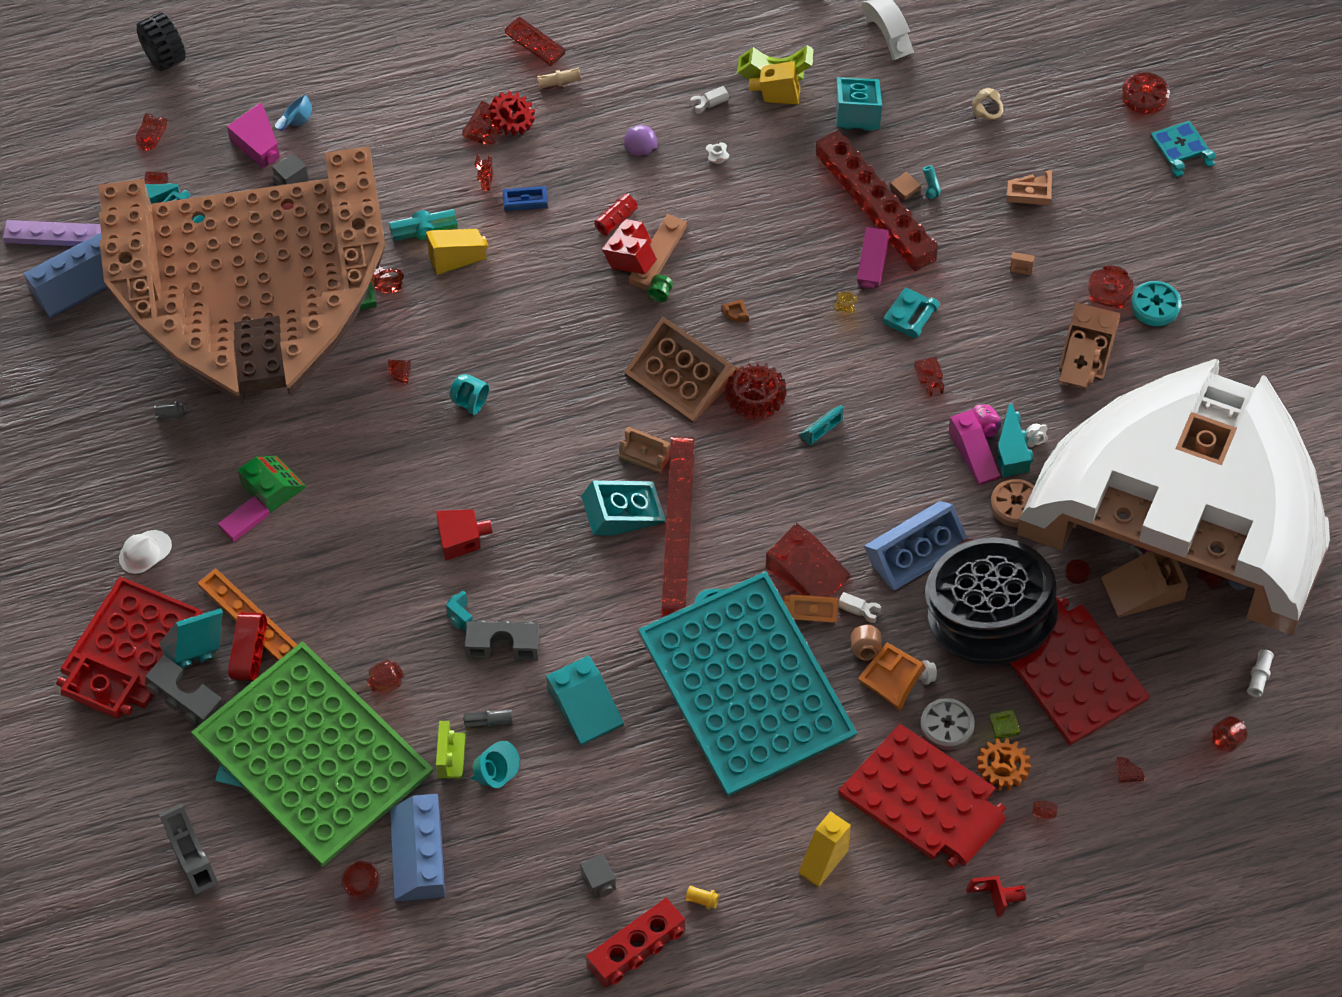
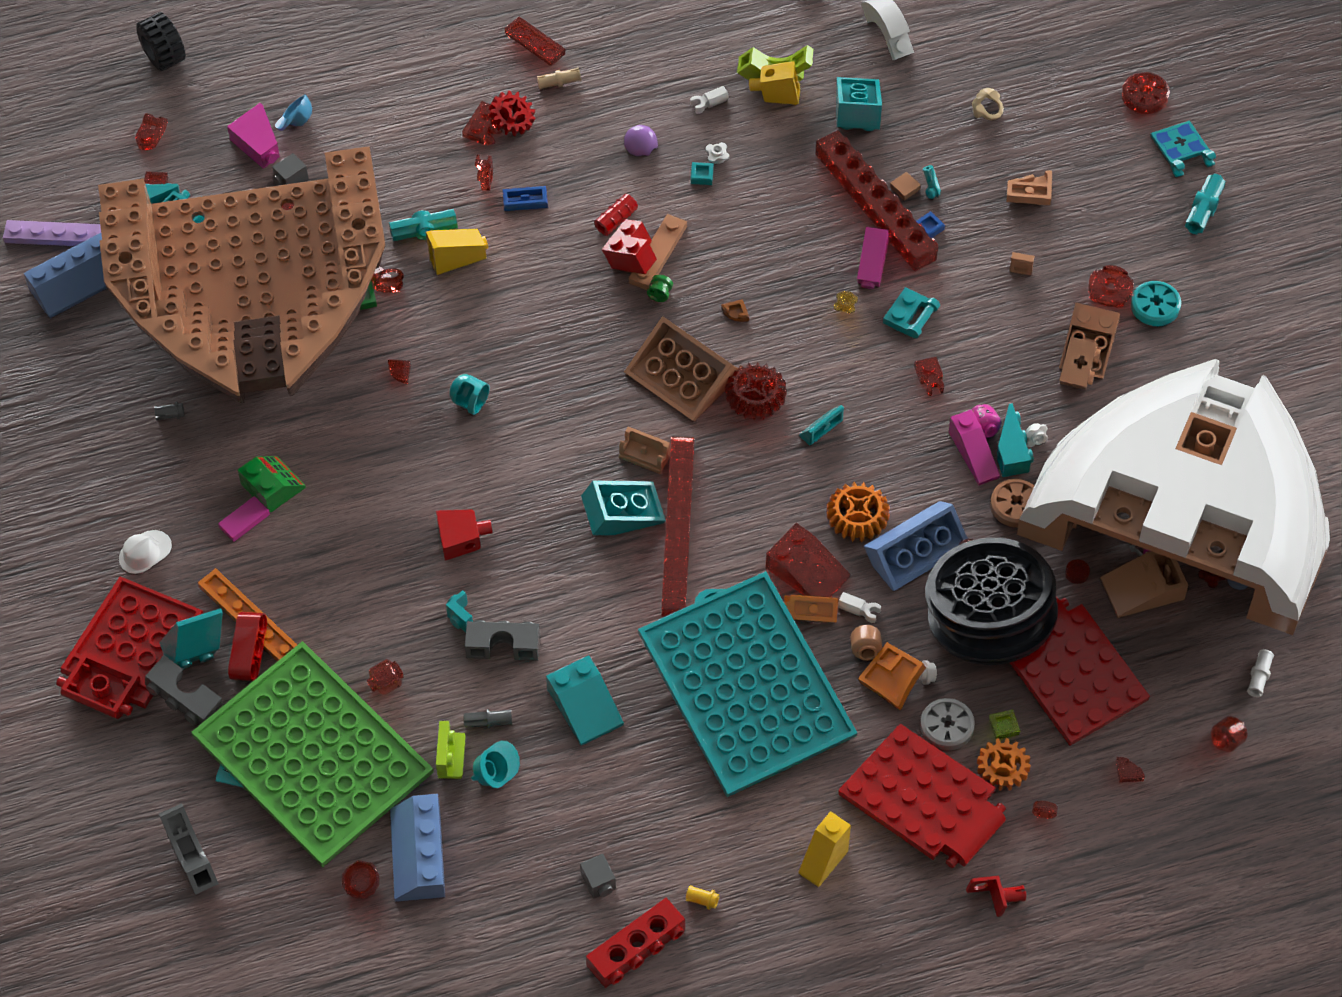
(702, 173): none -> teal tile
(858, 502): none -> orange gear
(931, 224): none -> blue tile
(1205, 204): none -> teal piece

